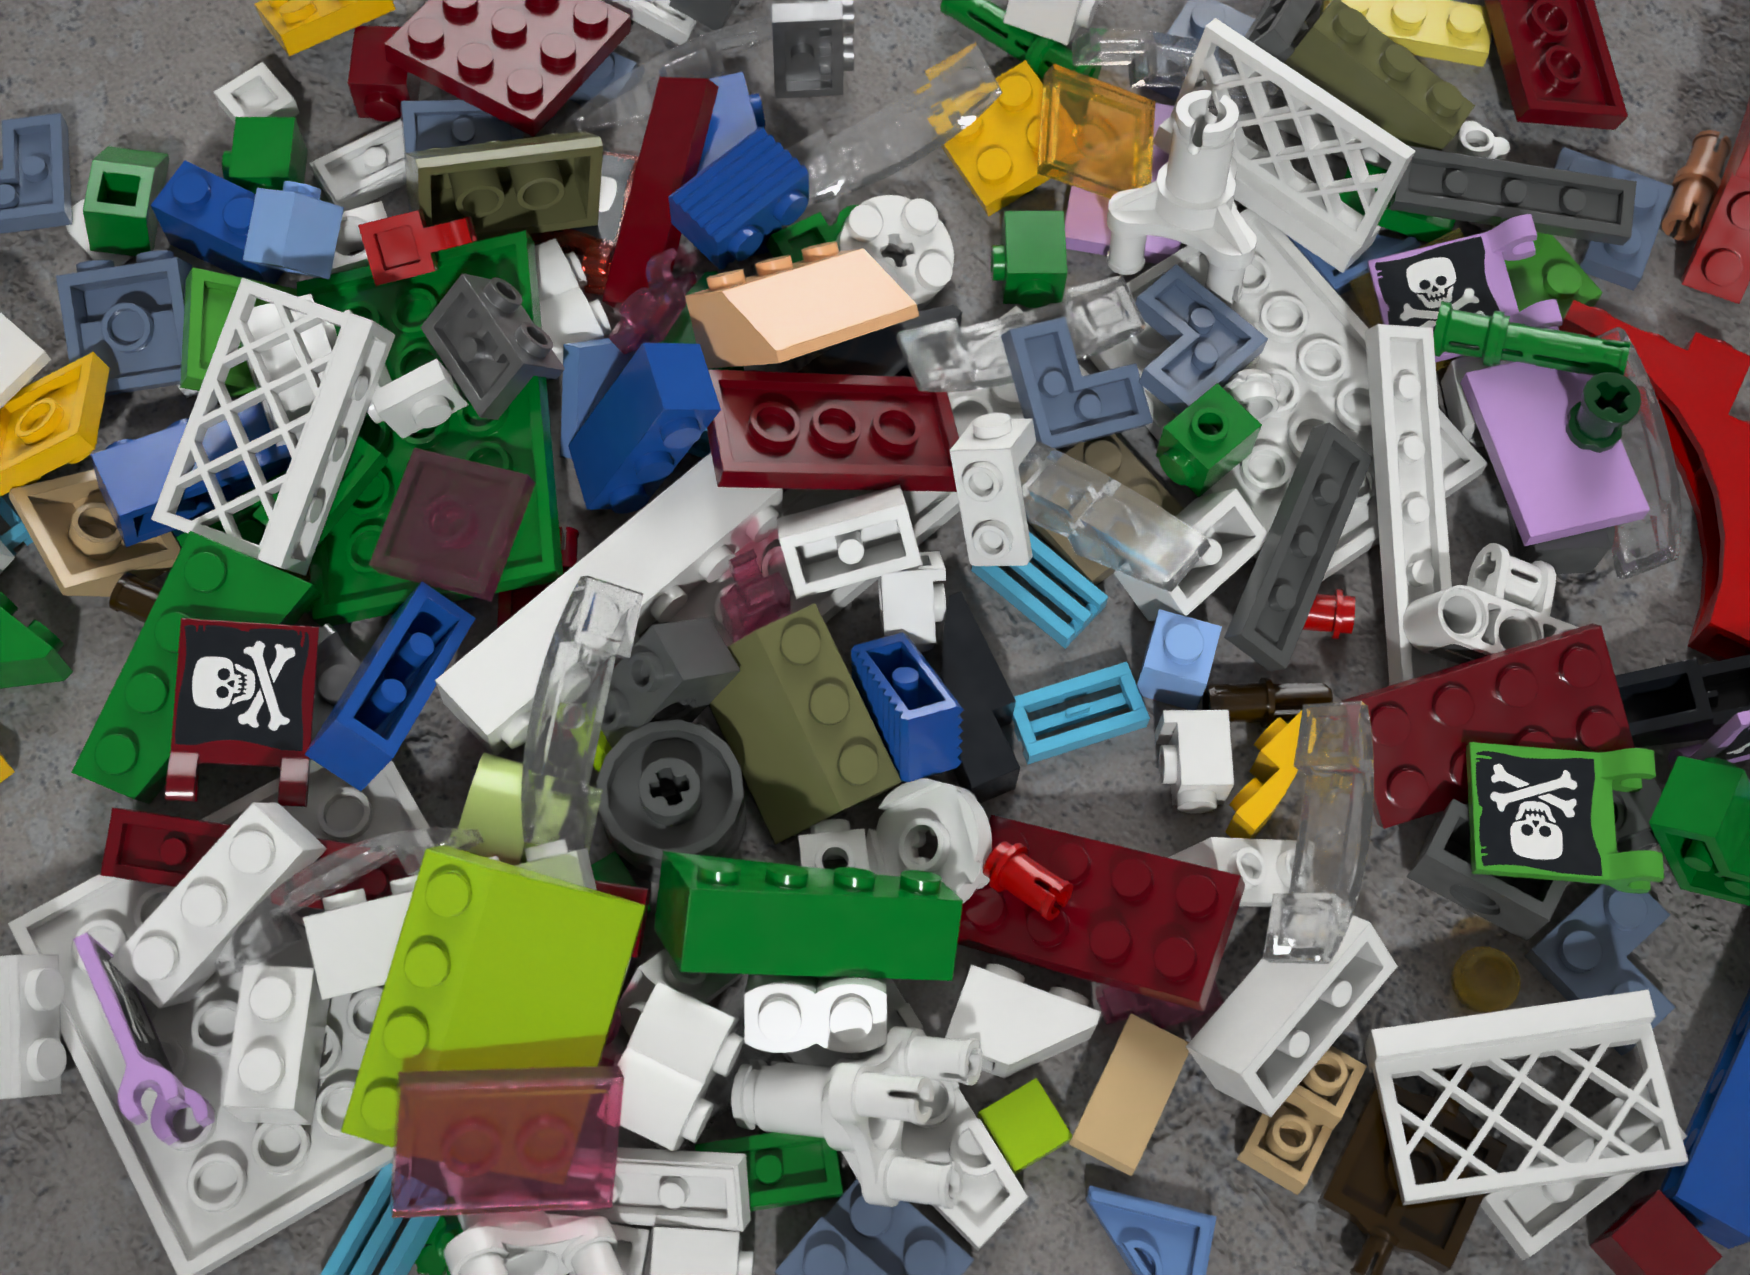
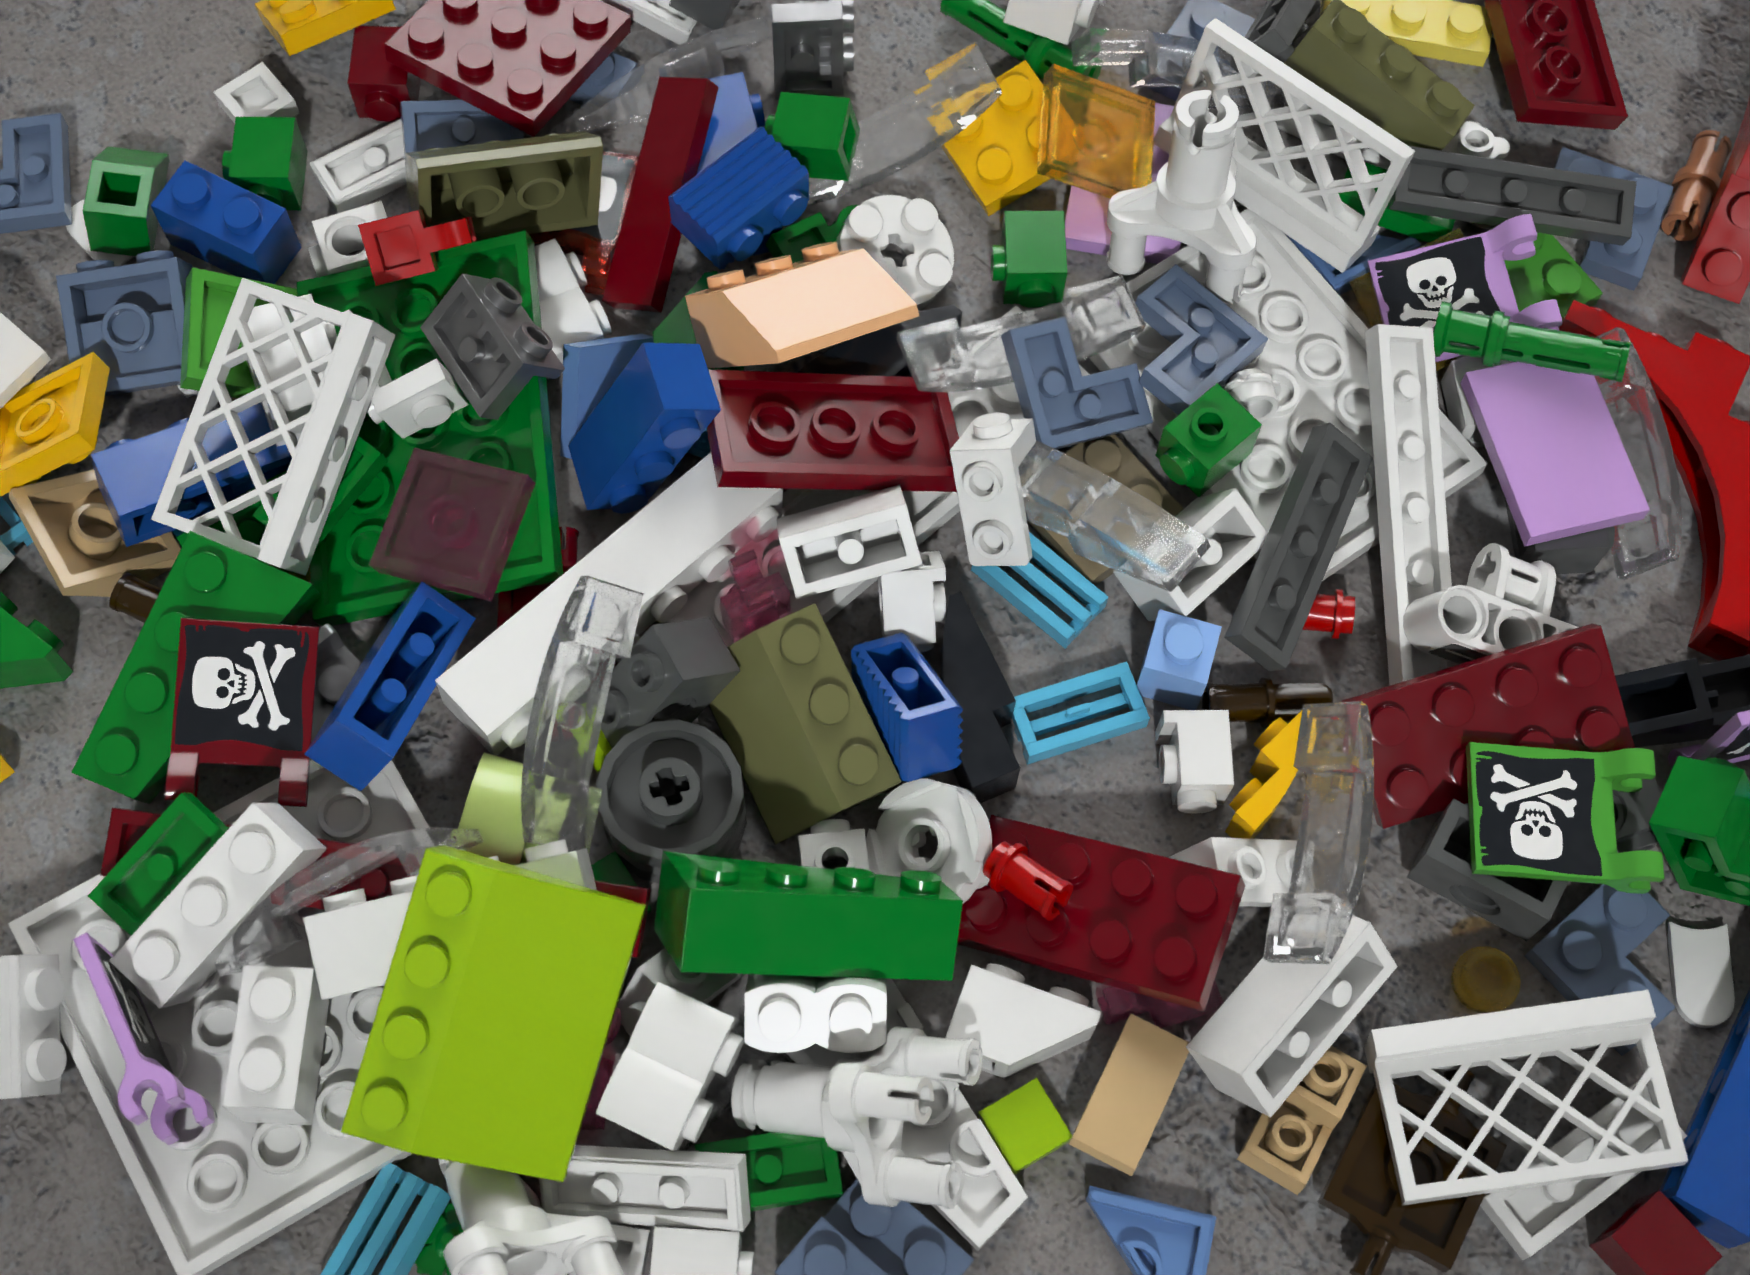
(158, 862): none -> green plate
(293, 230): light blue brick -> none
(505, 1140): tile -> none
(652, 311): clear pink plate -> none
(817, 132): none -> green brick
(1604, 408): dark green bush -> none
(1701, 974): none -> white piece

